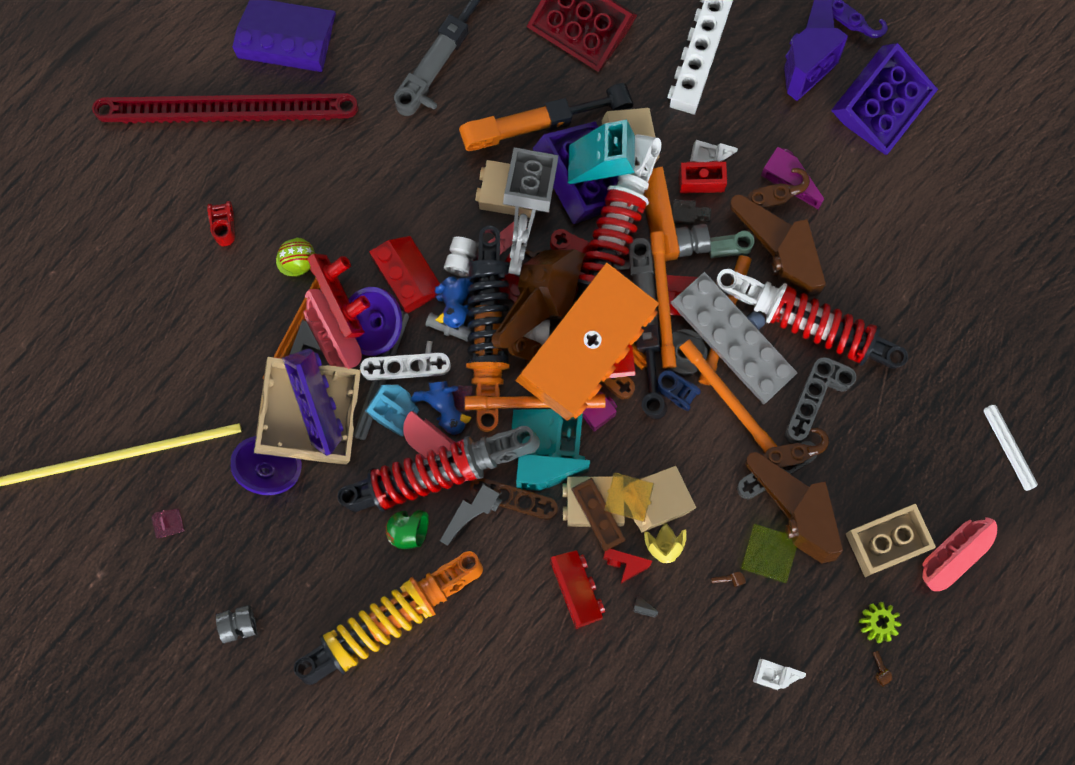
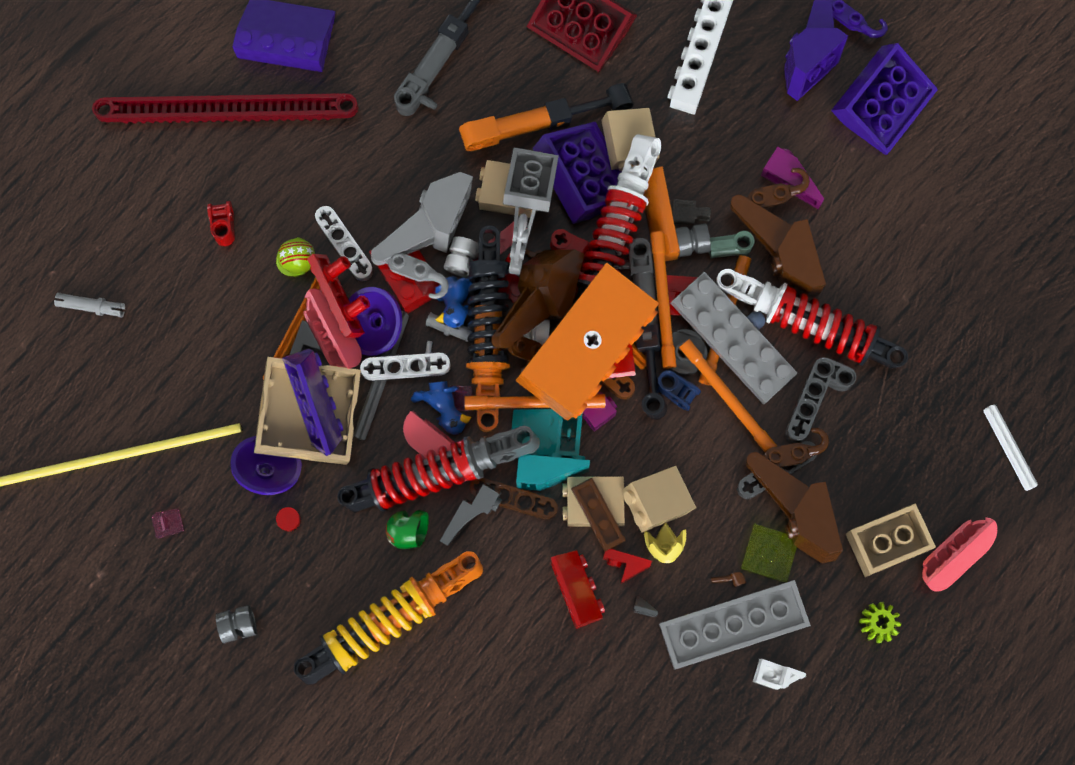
(99, 306): none -> light grey pin
(288, 519): none -> red tile
(342, 244): none -> white beam
(391, 407): medium azure slope -> none
(431, 225): none -> light grey slope
(603, 153): teal slope -> none
(629, 497): clear yellow piece -> none
(702, 177): red brick -> none
(707, 152): white slope -> none
(734, 624): none -> light grey plate
(885, 675): reddish brown hand -> none

